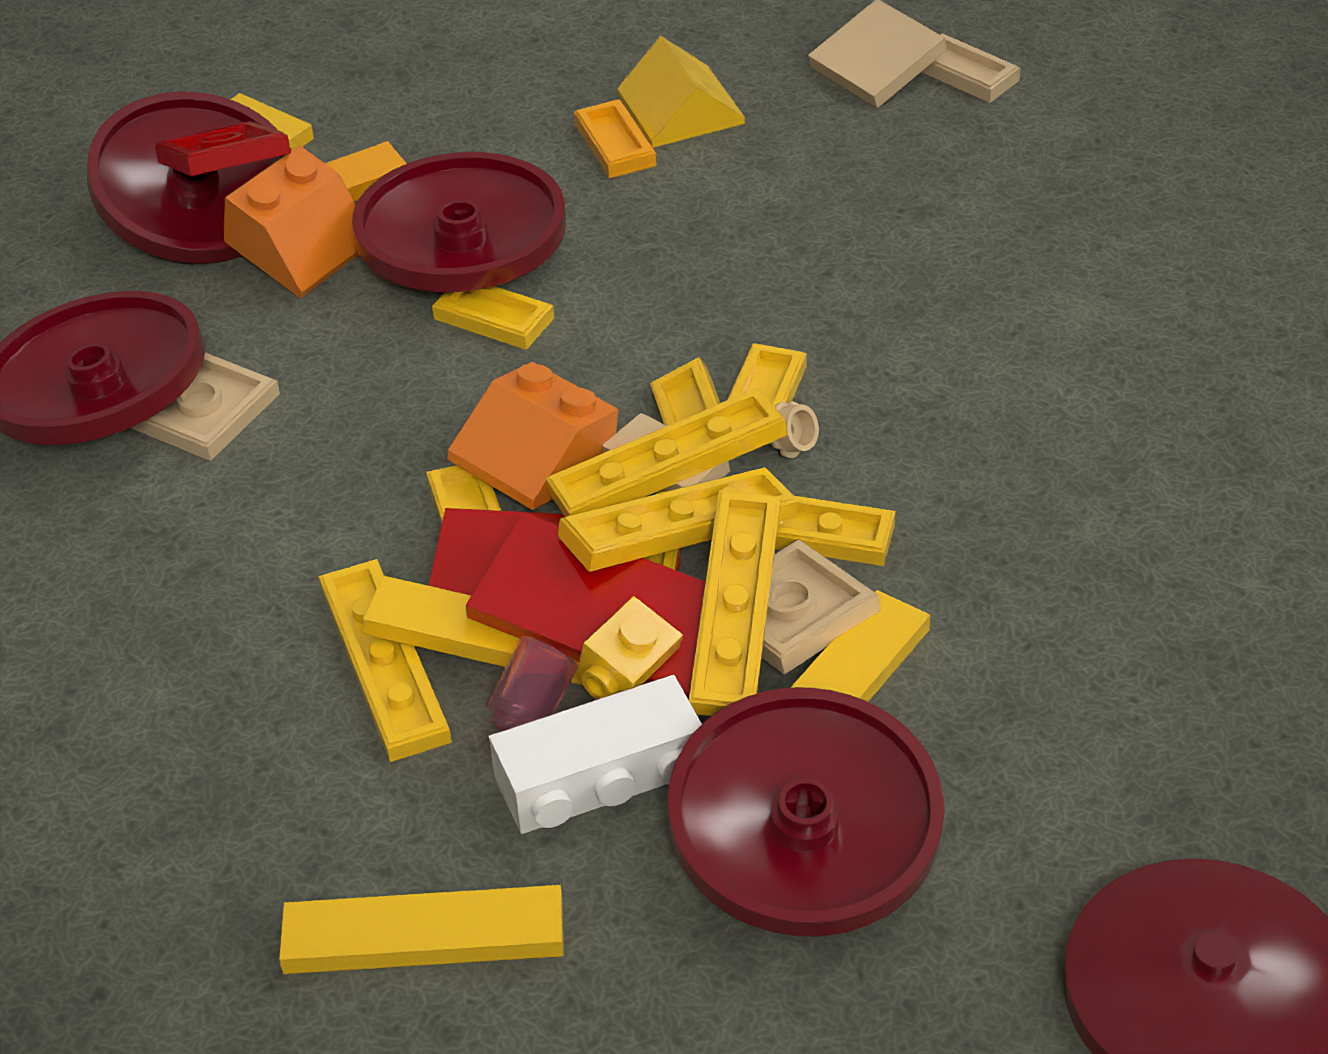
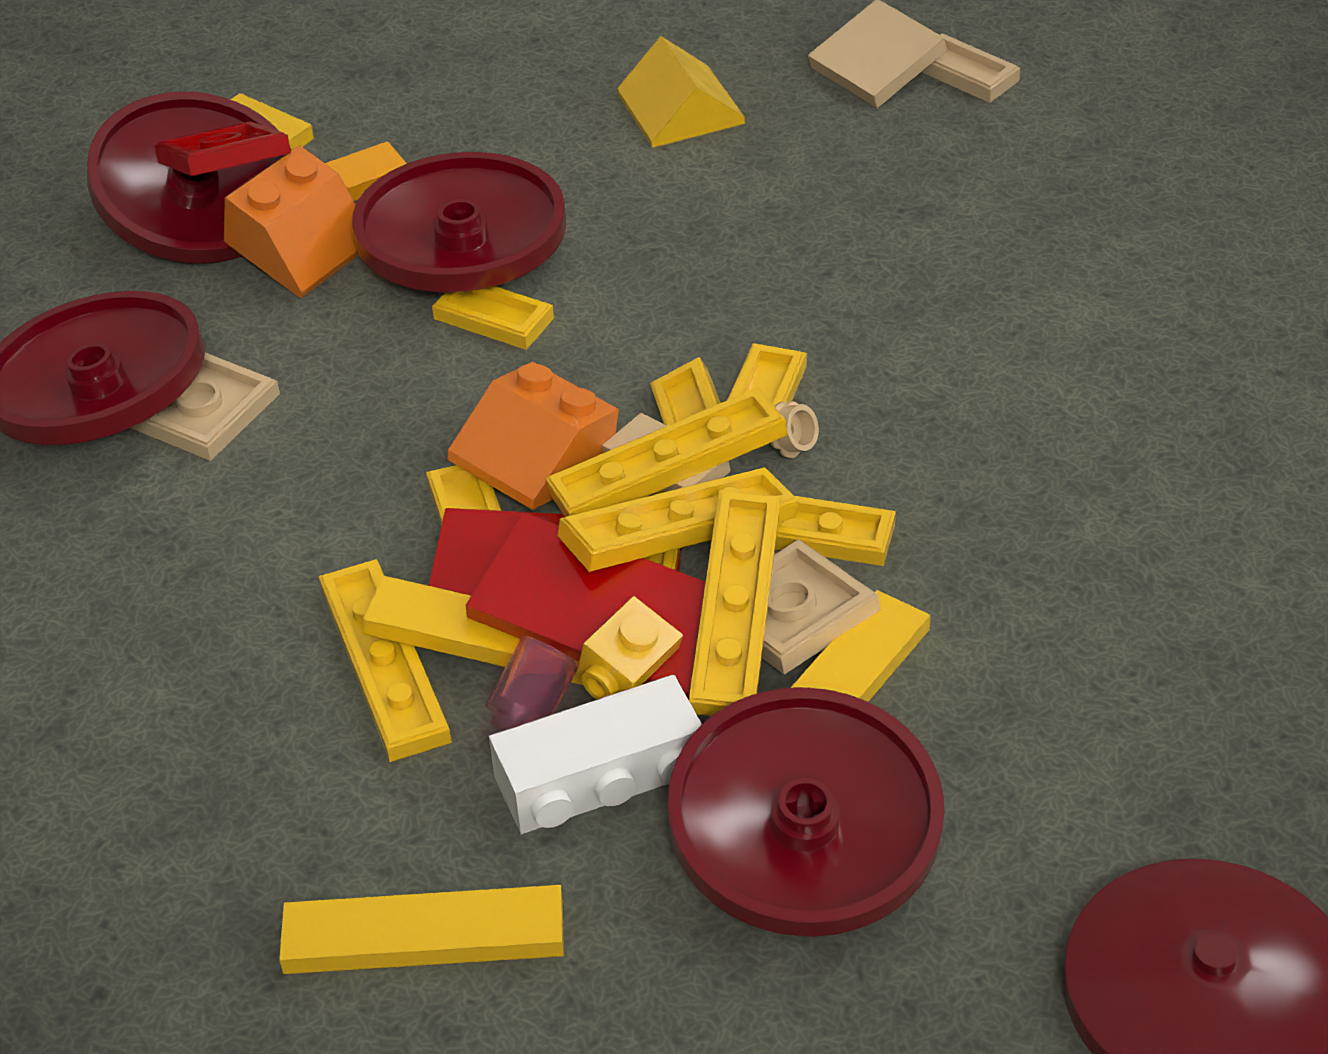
(614, 138): light orange tile -> none

